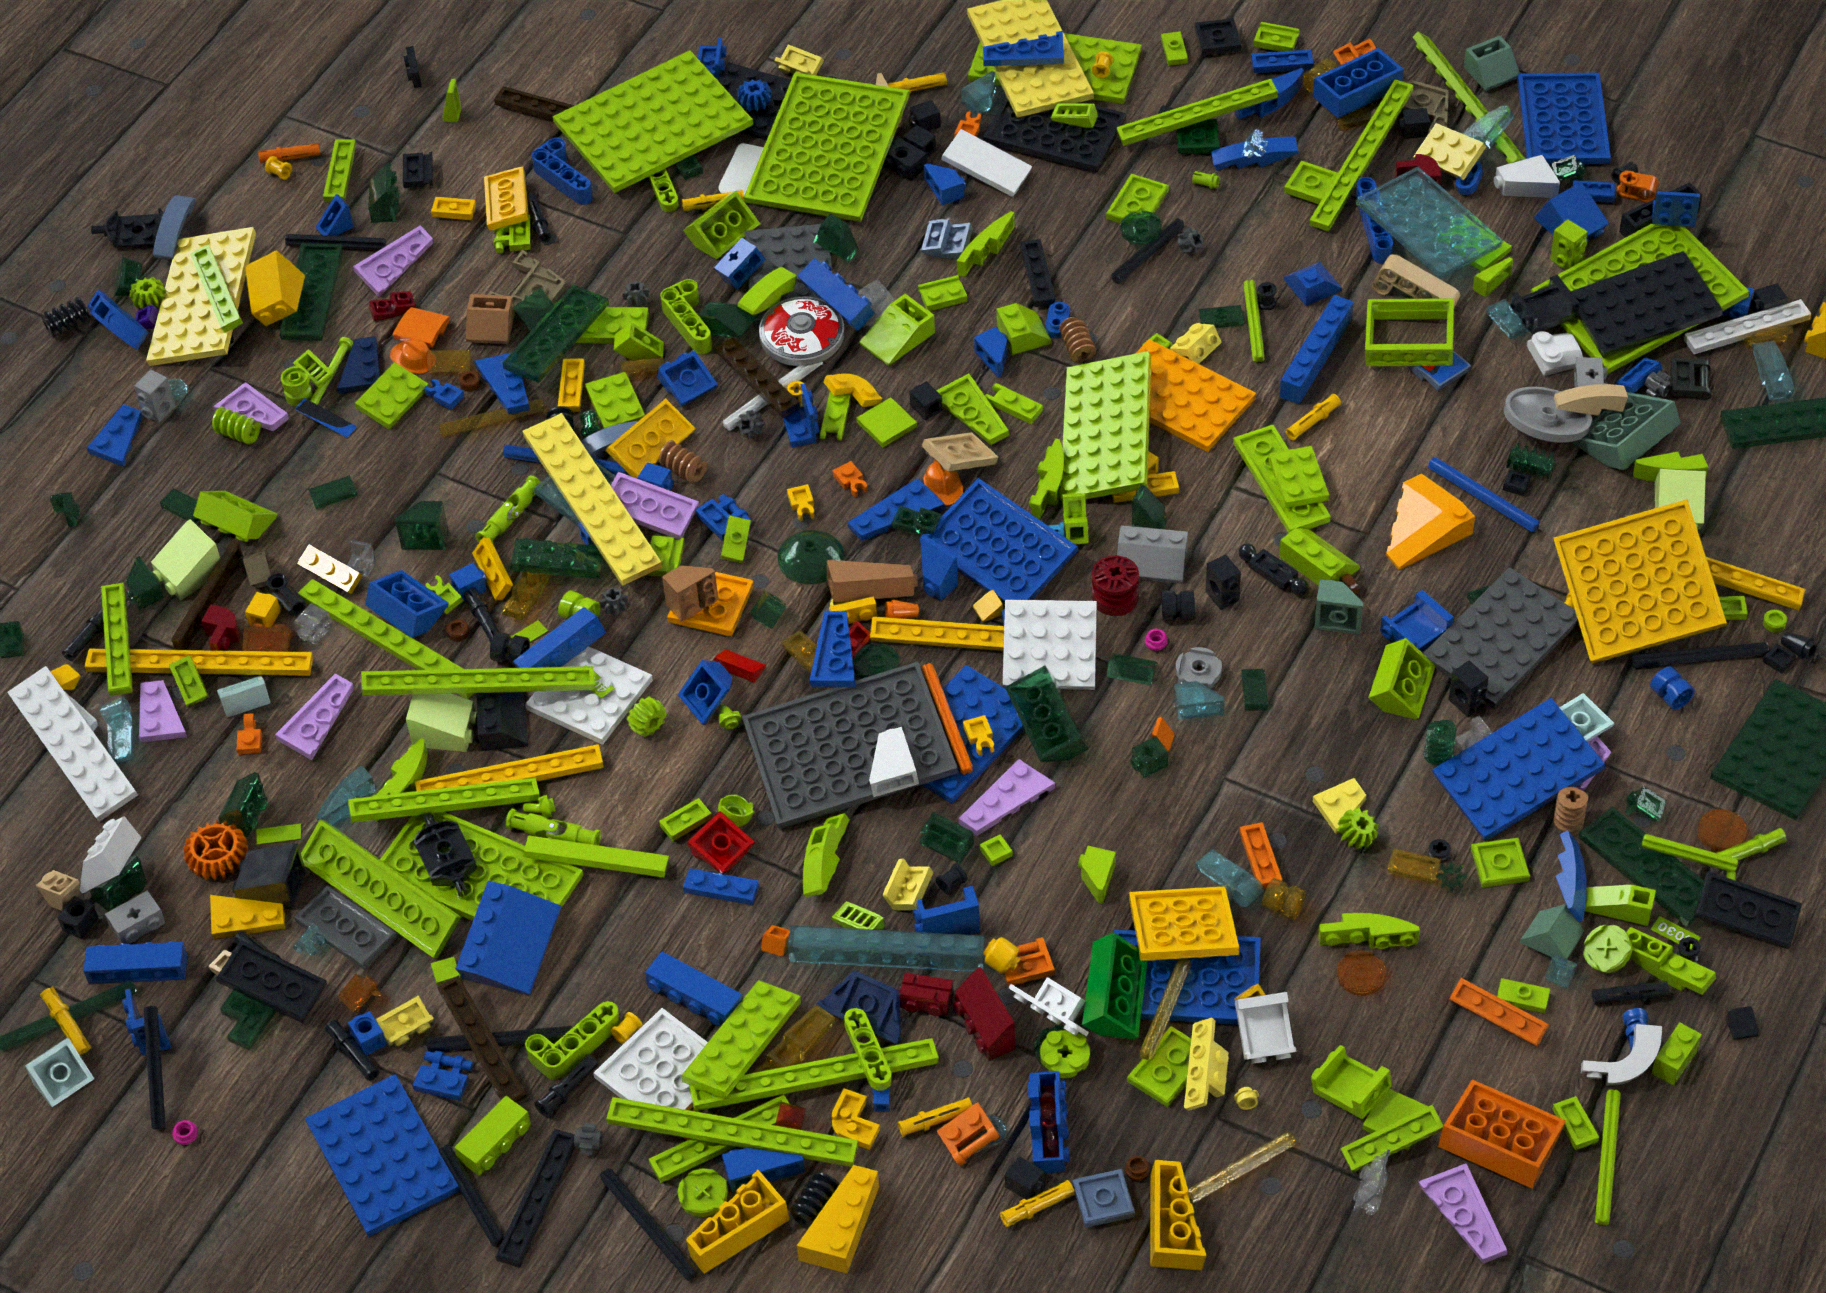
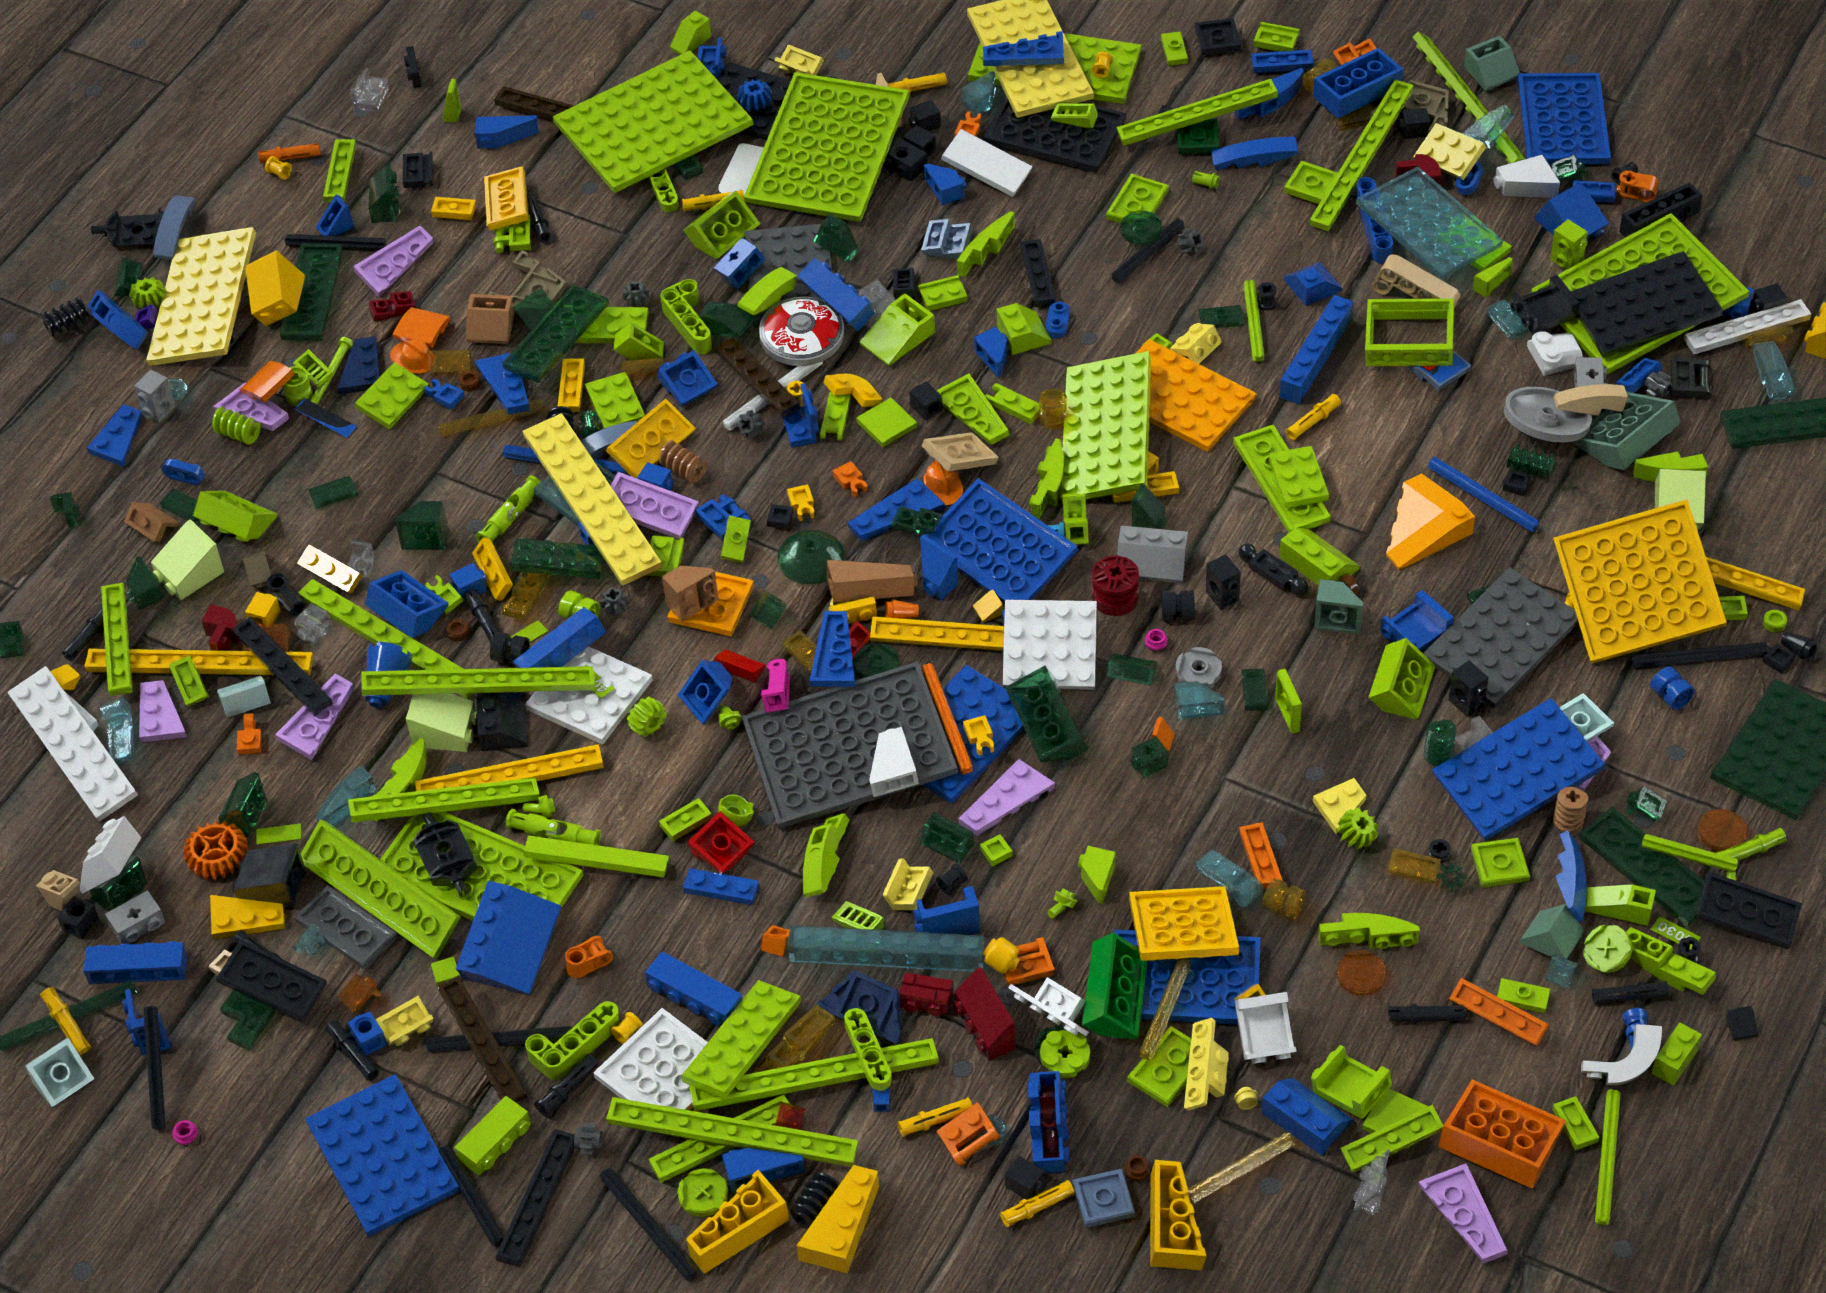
(149, 520): none -> medium nougat panel
(183, 471): none -> blue plate
(207, 596): dark brown tile -> none
(216, 288): lime plate -> none
(267, 381): none -> orange slope
(282, 666): none -> black tile
(369, 91): none -> clear bracket
(385, 657): none -> blue cone
(442, 1082): blue plate -> none
(503, 130): none -> blue slope
(551, 166): blue beam -> none
(588, 957): none -> orange piece
(691, 33): none -> lime slope
(777, 694): none -> dark pink leg
(780, 516): none -> black plate
(847, 1121): yellow plate -> none
(905, 284): none -> black slope
(1052, 408): none -> clear yellow wheel
(1064, 899): none -> lime plate
(1077, 339): medium nougat piece -> none
(1255, 144): clear light blue tile -> none
(1288, 701): none -> lime tile
(1304, 1114): none -> blue slope
(1426, 1013): none -> black pin
(1675, 208): blue bracket -> none

